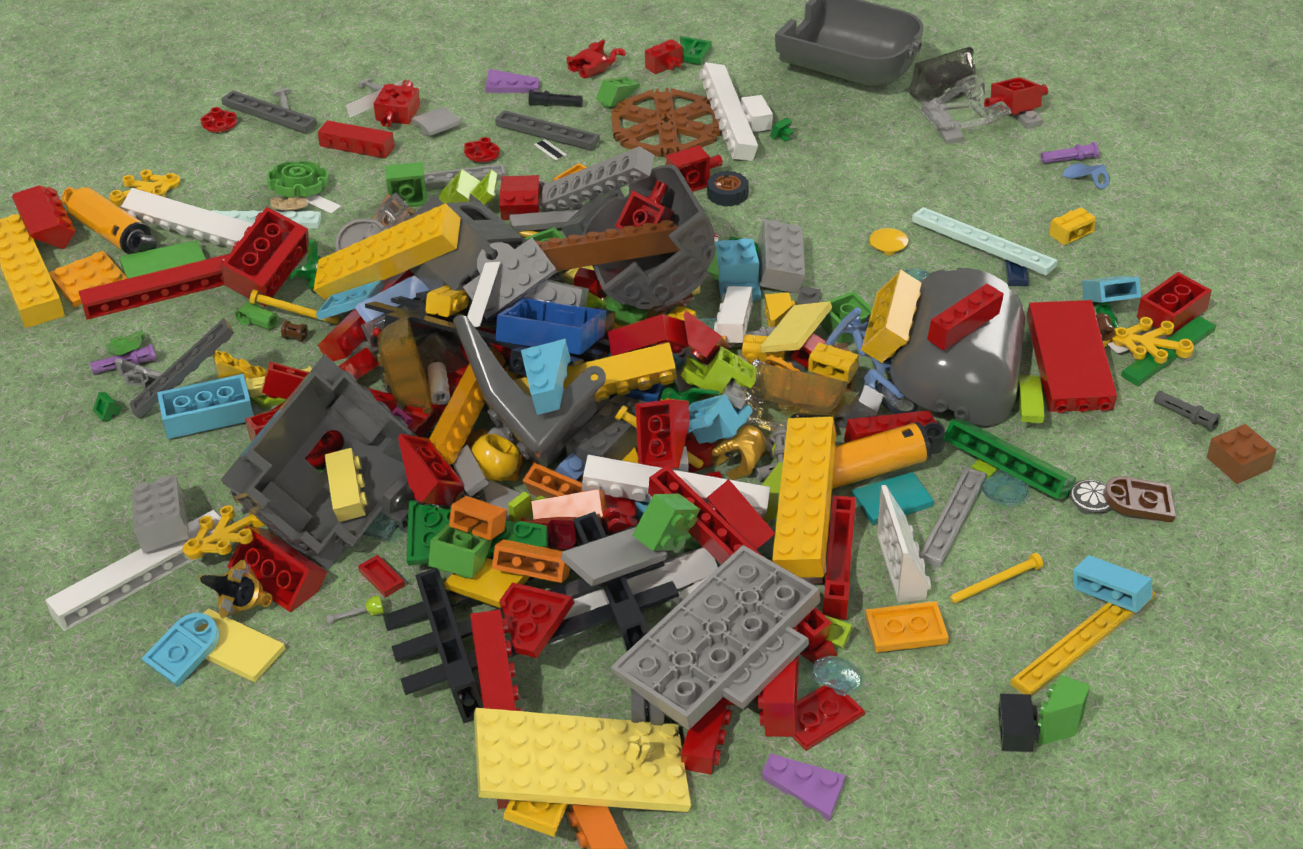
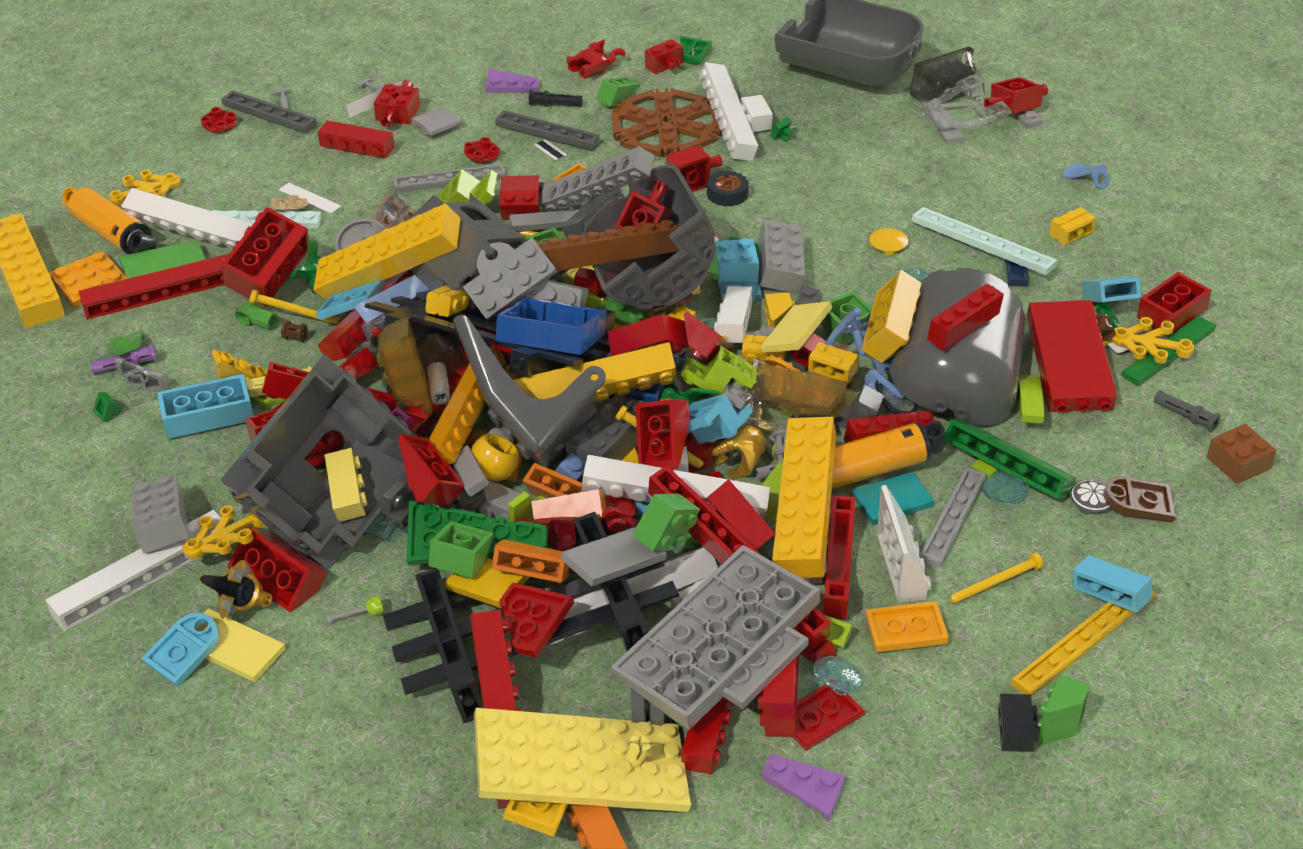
(44, 215): red slope -> none
(182, 367): dark grey plate -> none
(297, 179): bright green piece -> none
(381, 576): red tile -> none
(407, 182): bright green brick -> none
(470, 513): orange piece -> none
(482, 293): white sticker -> none
(546, 374): medium azure wedge -> none
(1078, 153): medium lavender pin -> none

